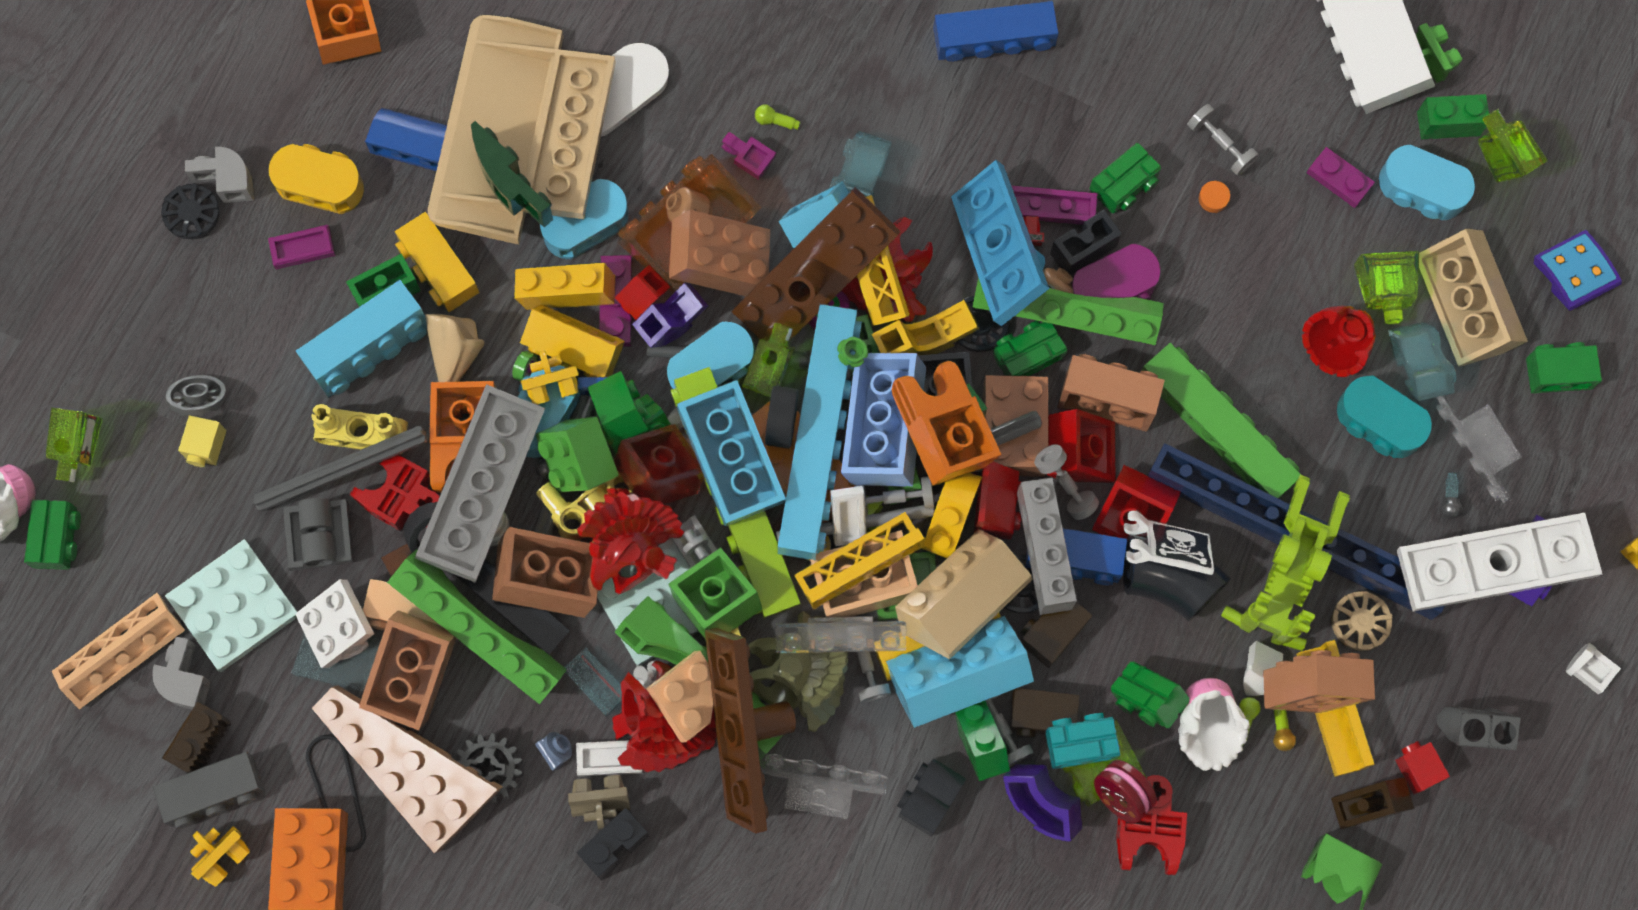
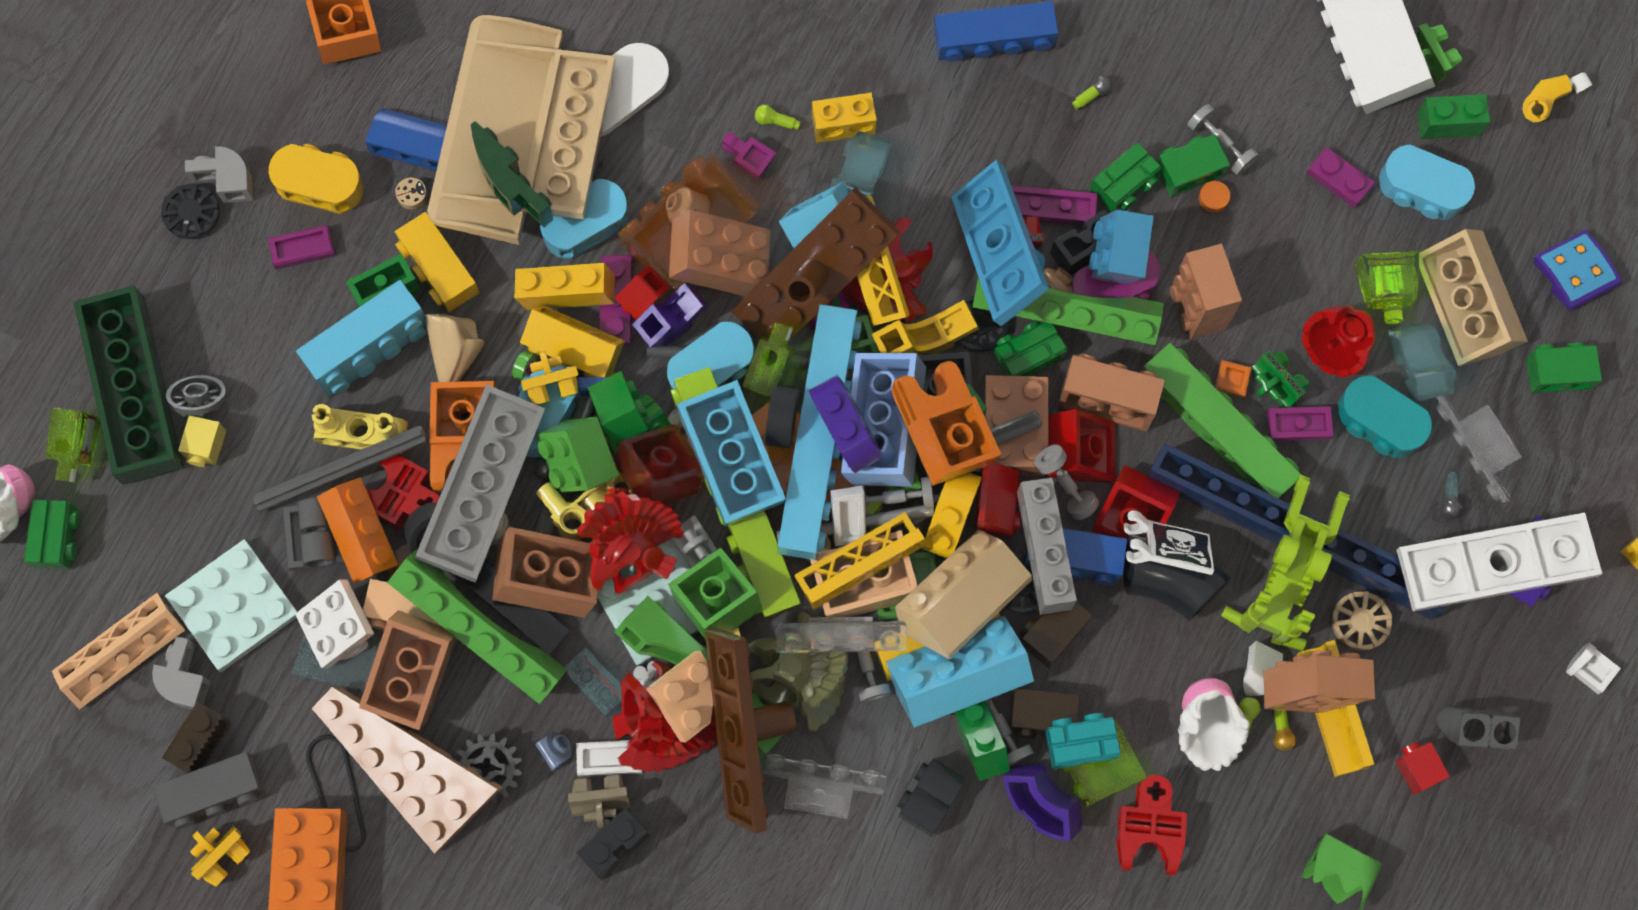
(128, 385): none -> dark green brick
(357, 530): none -> orange brick
(411, 193): none -> tan tile
(843, 117): none -> yellow brick
(846, 423): none -> dark purple brick
(855, 344): bright green plate -> none
(1101, 86): none -> piece
(1121, 247): none -> dark azure brick
(1125, 791): dark red head -> none
(1150, 695): green brick -> none
(1192, 165): none -> green brick
(1205, 292): none -> nougat brick
(1233, 379): none -> orange tile
(1277, 381): none -> green hips
(1300, 423): none -> magenta plate
(1372, 803): dark brown slope -> none
(1509, 148): clear neon green torso -> none
(1542, 97): none -> yellow arm

